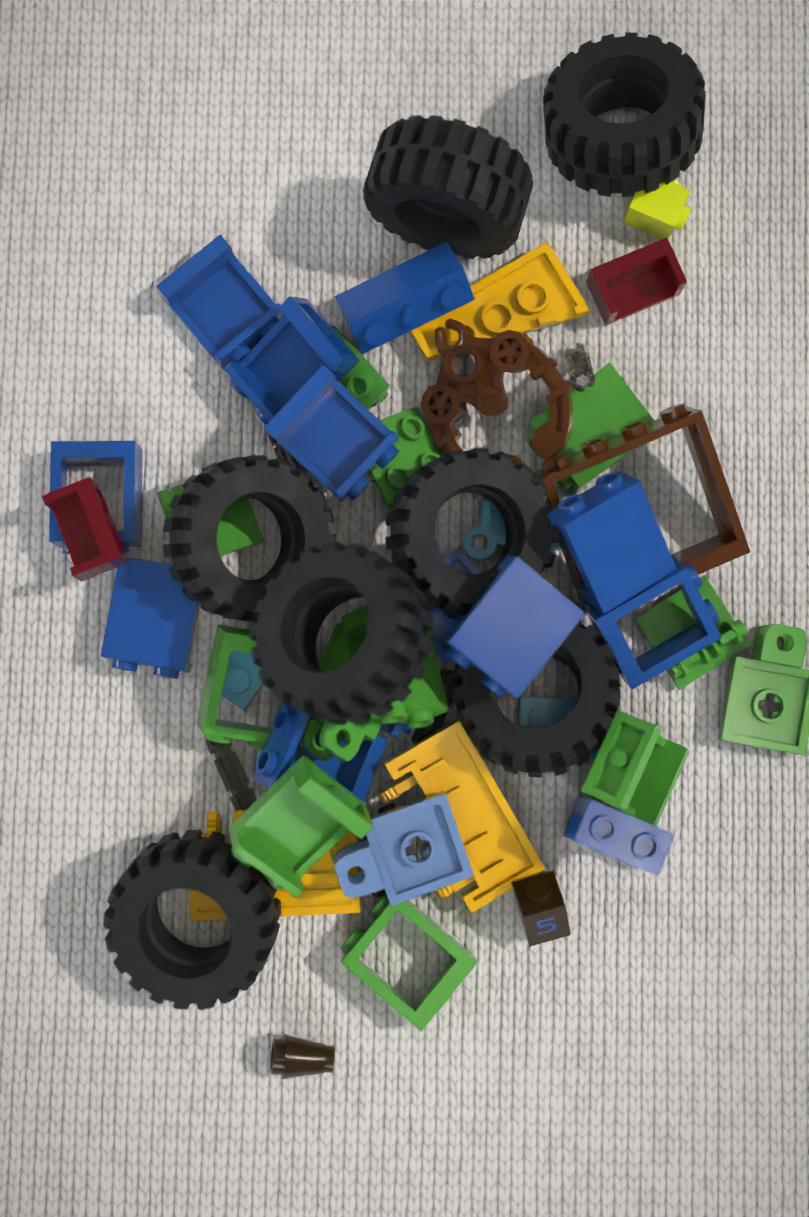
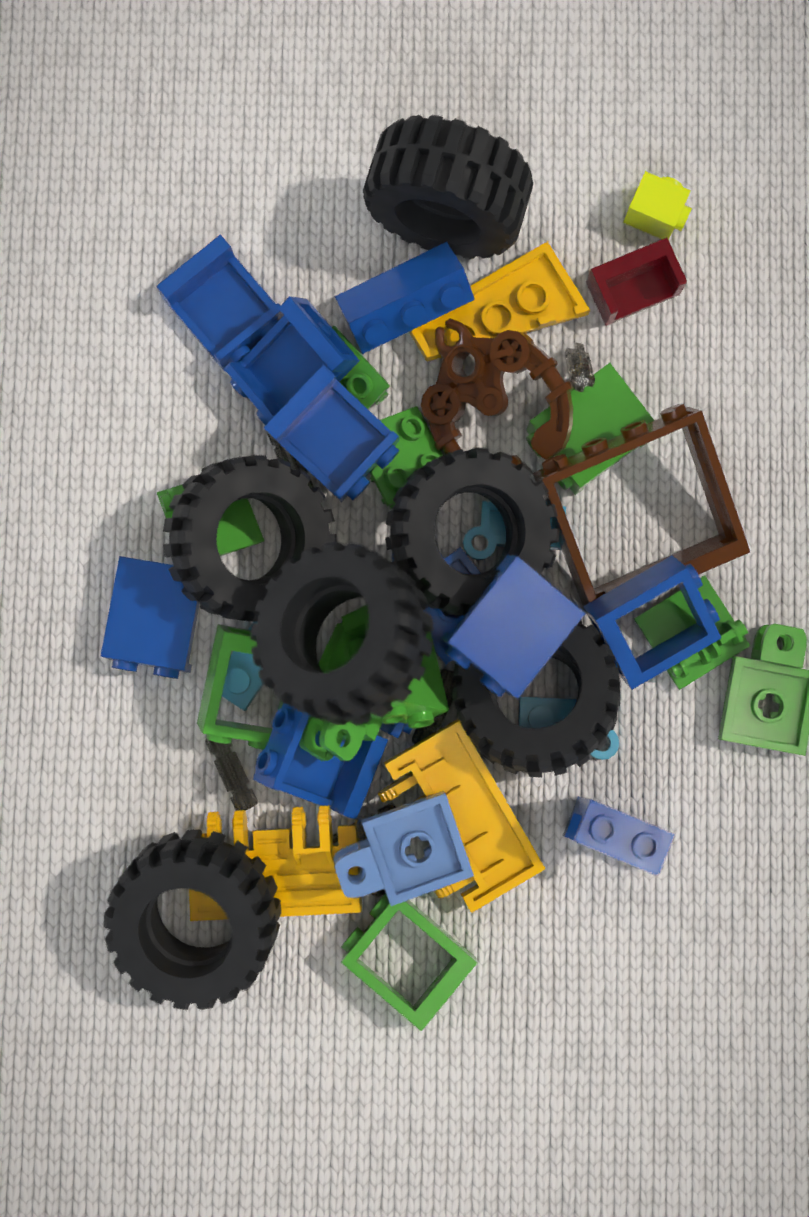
(87, 528): dark red panel -> none
(101, 454): blue window -> none
(296, 824): bright green panel -> none
(300, 1057): dark brown cone -> none
(541, 908): dark brown brick -> none
(613, 540): blue panel -> none
(623, 75): black tyre -> none
(635, 768): bright green panel -> none

